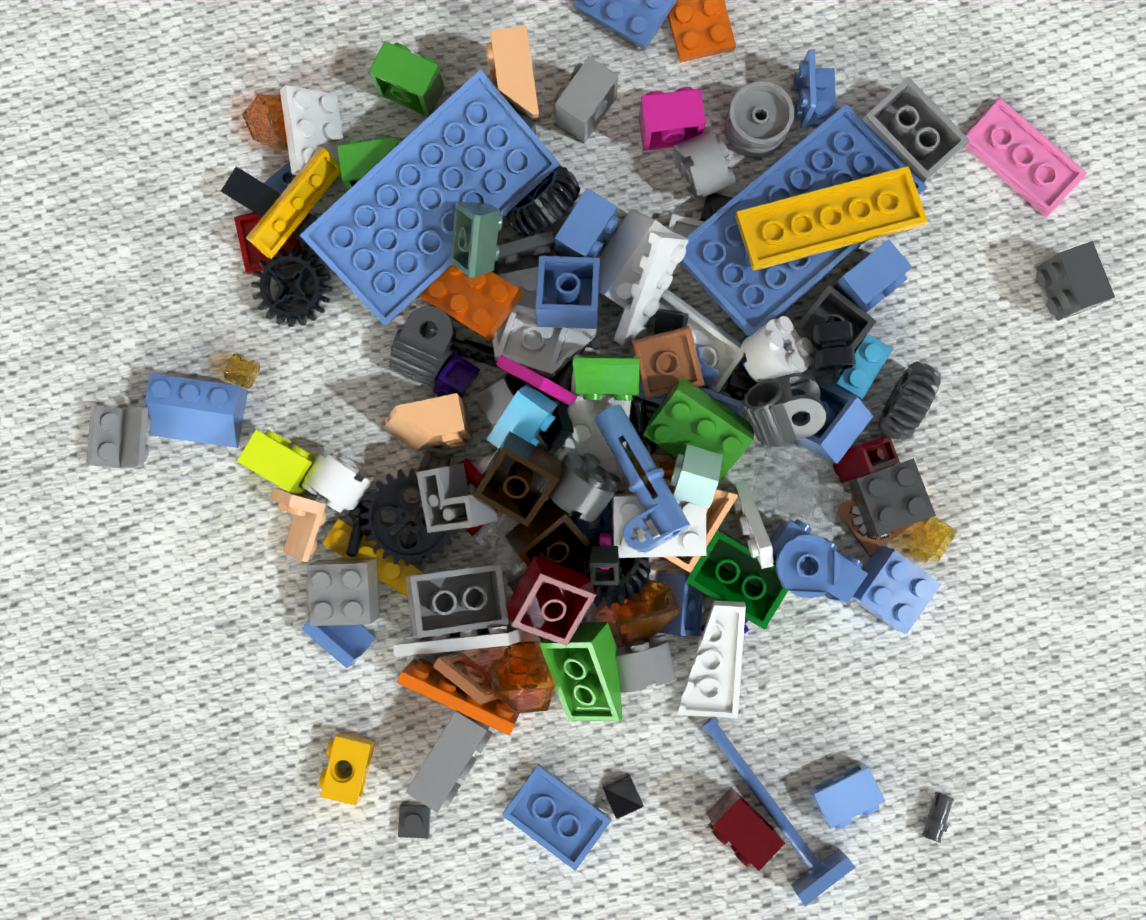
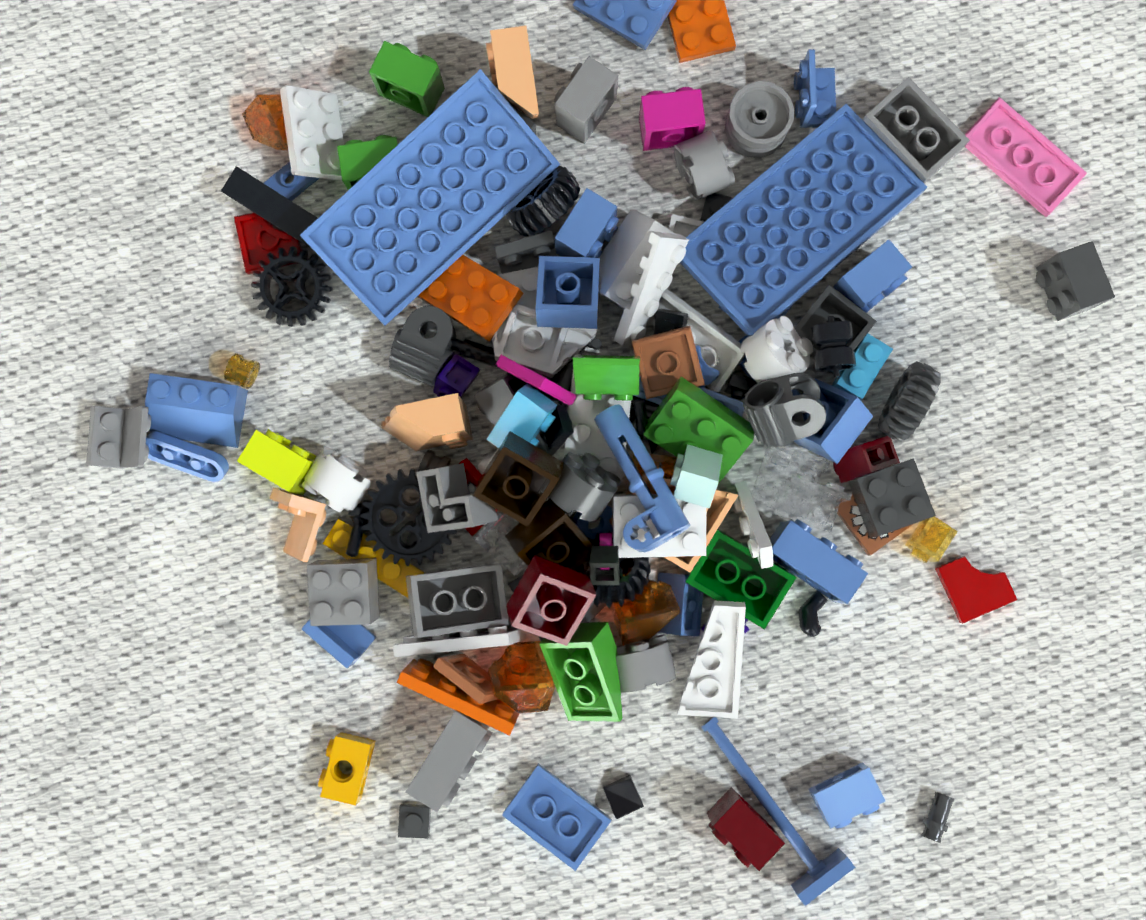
(186, 457): none -> medium blue plate
(295, 203): yellow tile -> none
(475, 238): sand green slope -> none
(808, 614): none -> black arm
(820, 552): medium blue plate -> none
(830, 218): yellow plate -> none
(895, 589): brick -> none
(973, 591): none -> red tile

